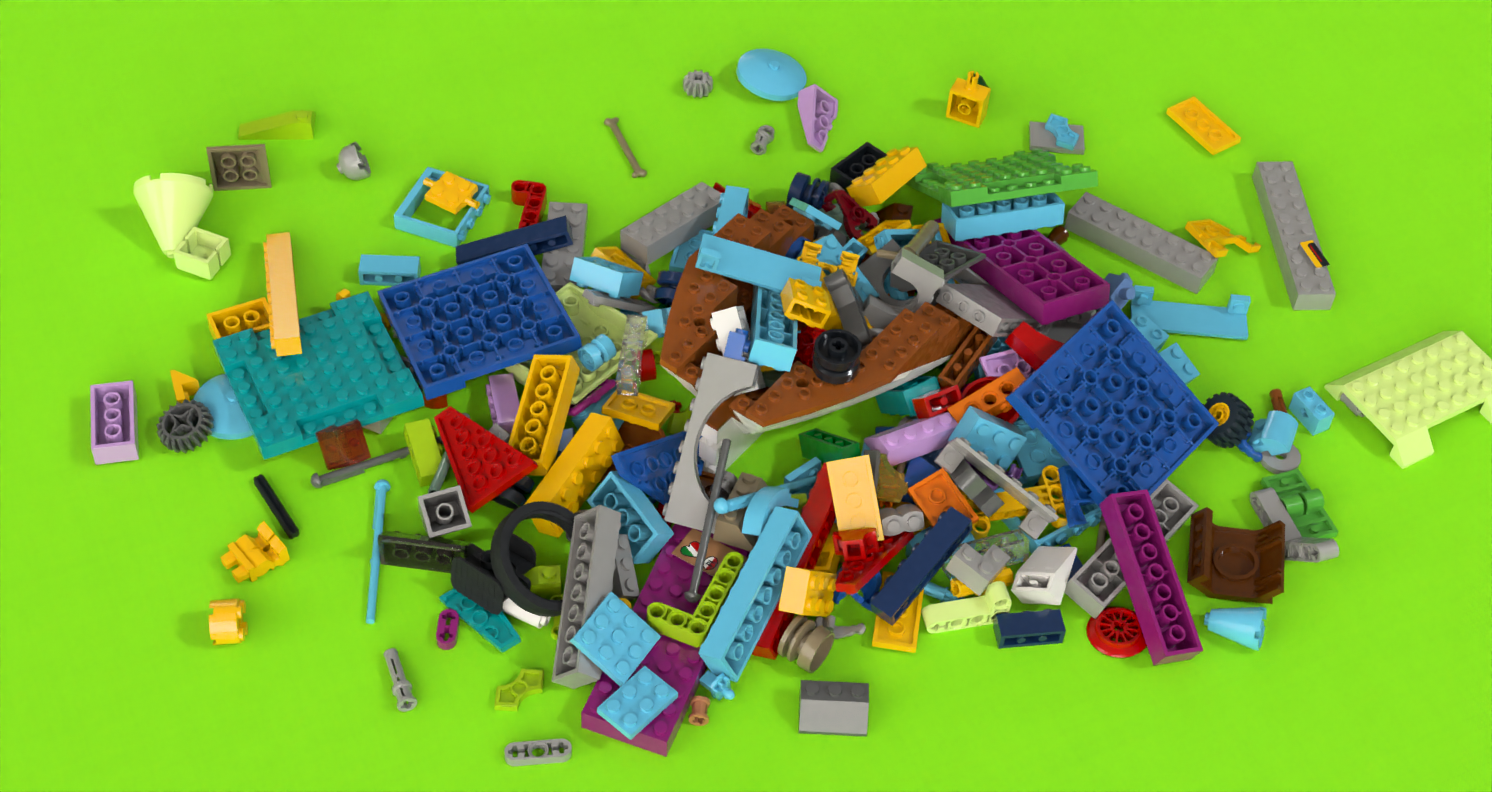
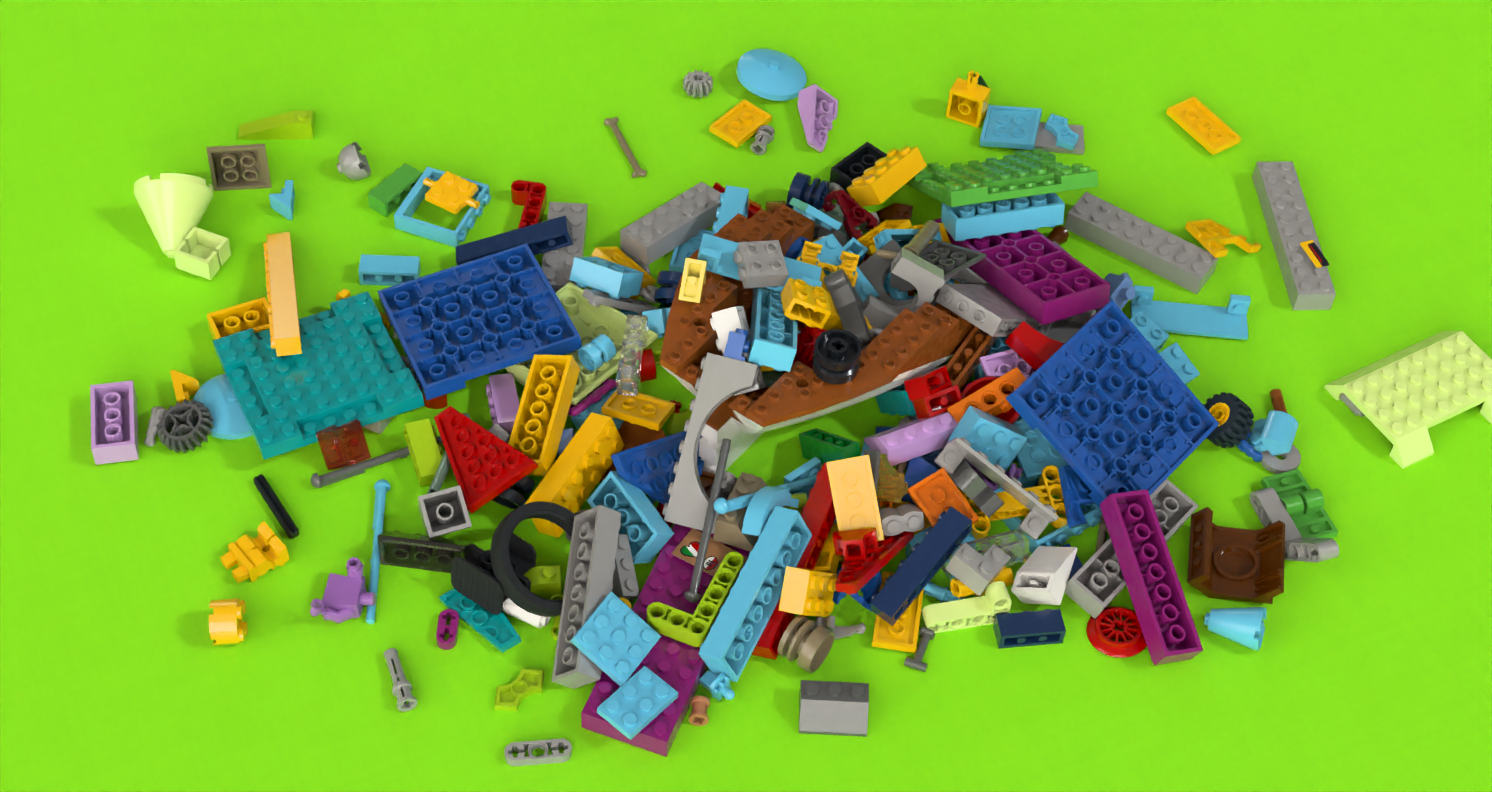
(156, 412): none -> light grey piece
(284, 201): none -> medium azure slope
(344, 595): none -> medium lavender torso
(393, 190): none -> bright green brick
(693, 280): none -> light yellow slope
(740, 123): none -> yellow plate
(760, 264): none -> light grey brick
(916, 663): none -> dark grey piece
(927, 383): none -> red slope
(1010, 127): none -> medium azure plate
(1311, 411): medium azure brick -> none

